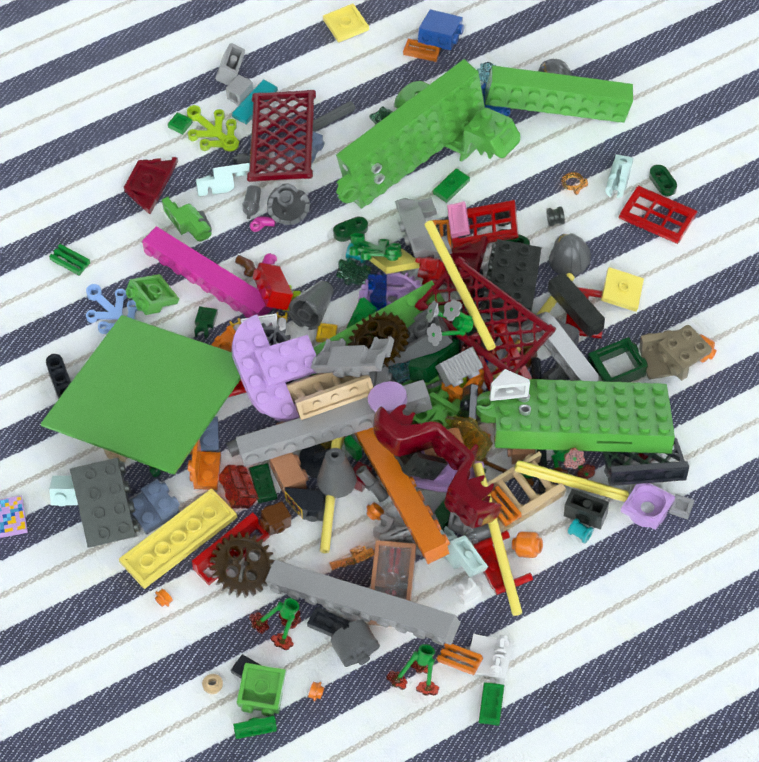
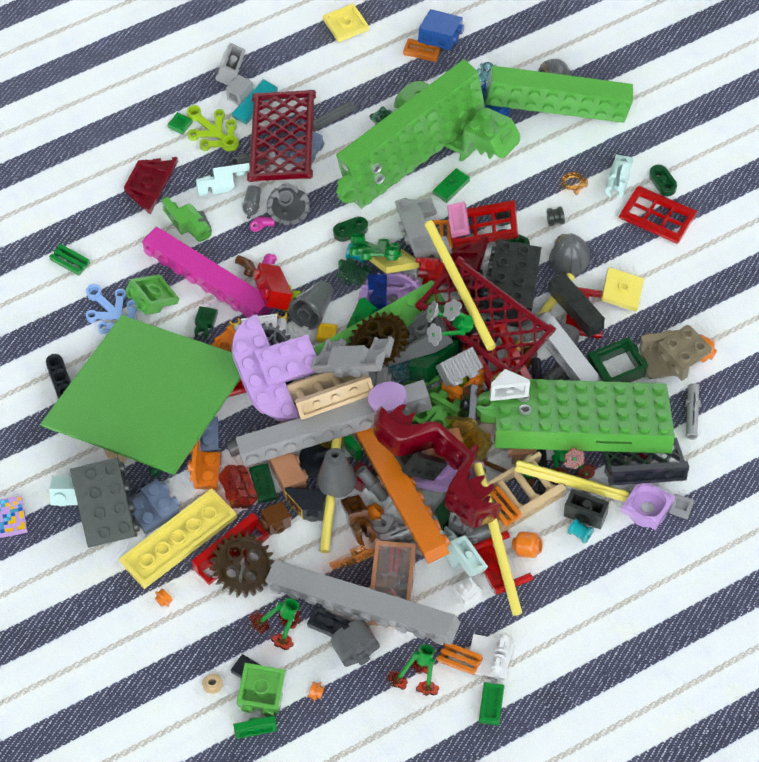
(358, 518): none -> reddish brown plate
(692, 404): none -> light grey pin

